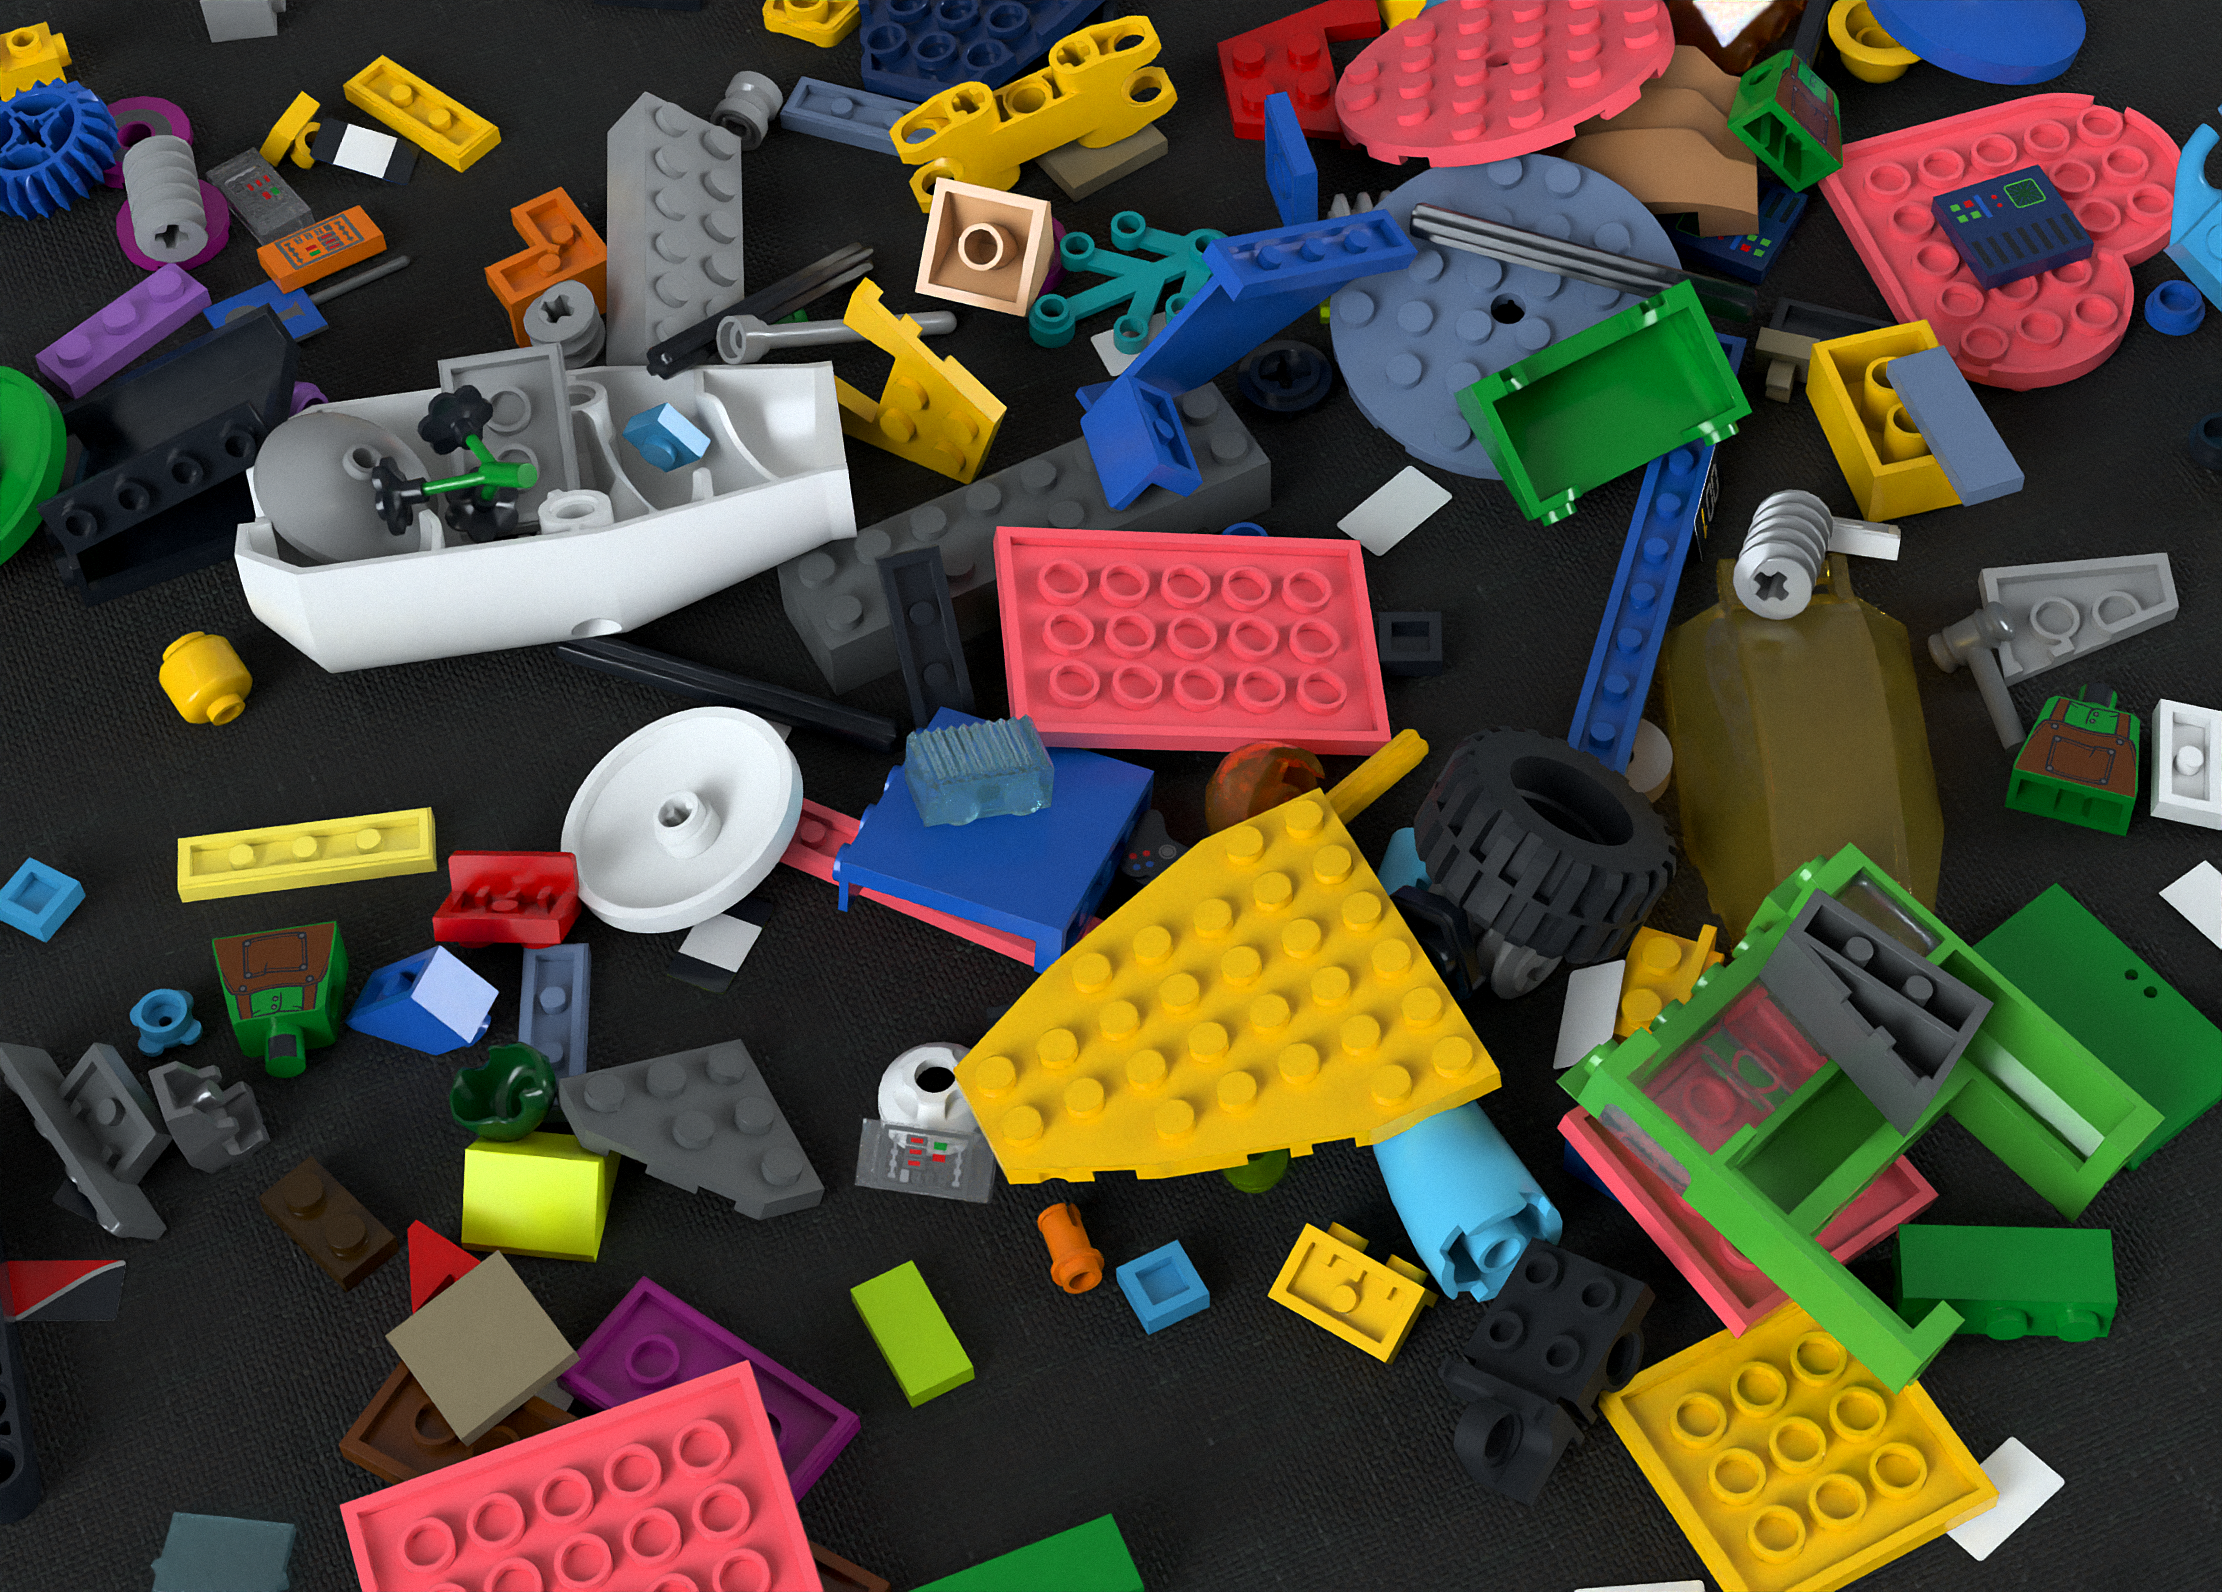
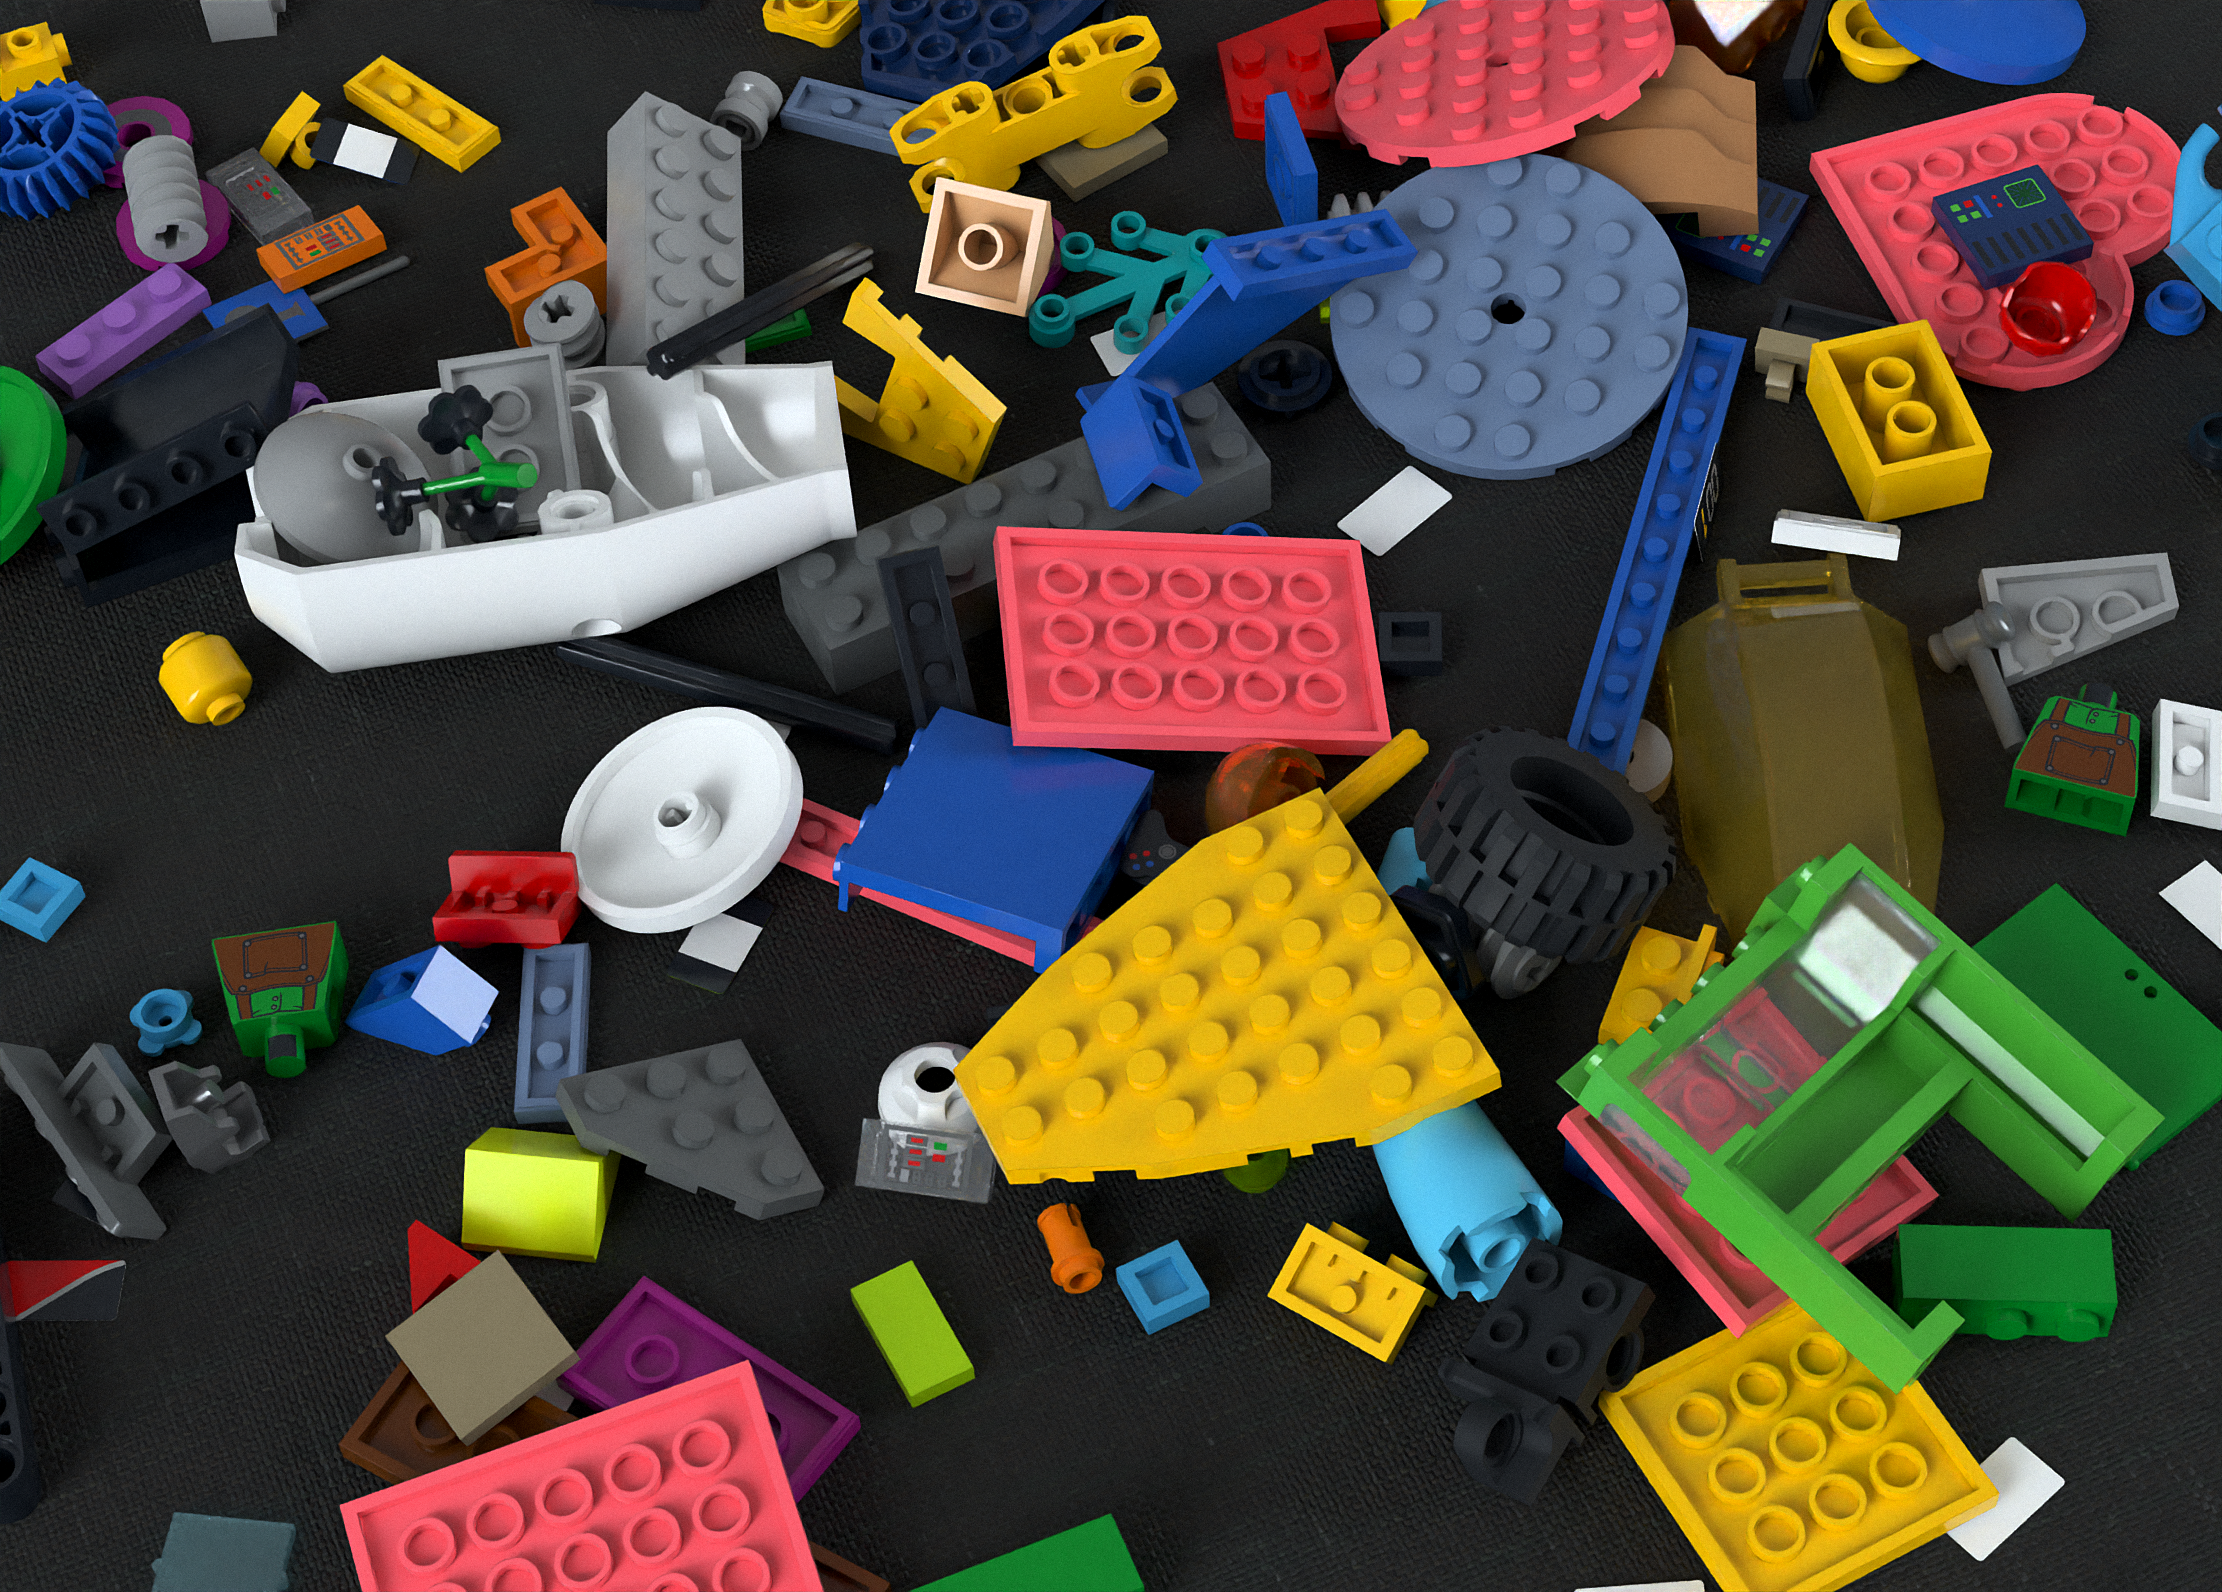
(306, 854): light yellow tile -> none
(329, 1224): dark brown plate -> none
(506, 1094): dark green hair -> none
(666, 437): dark azure plate -> none
(746, 338): light grey piece -> none
(978, 771): clear light blue brick -> none
(1576, 260): black axle -> none
(1588, 1011): white sticker -> none
(1605, 402): green windscreen -> none
(1783, 554): light grey piece -> none
(1789, 119): green torso -> none
(1874, 1006): dark grey wedge -> none
(1955, 426): sand blue tile -> none
(2048, 309): none -> red hair

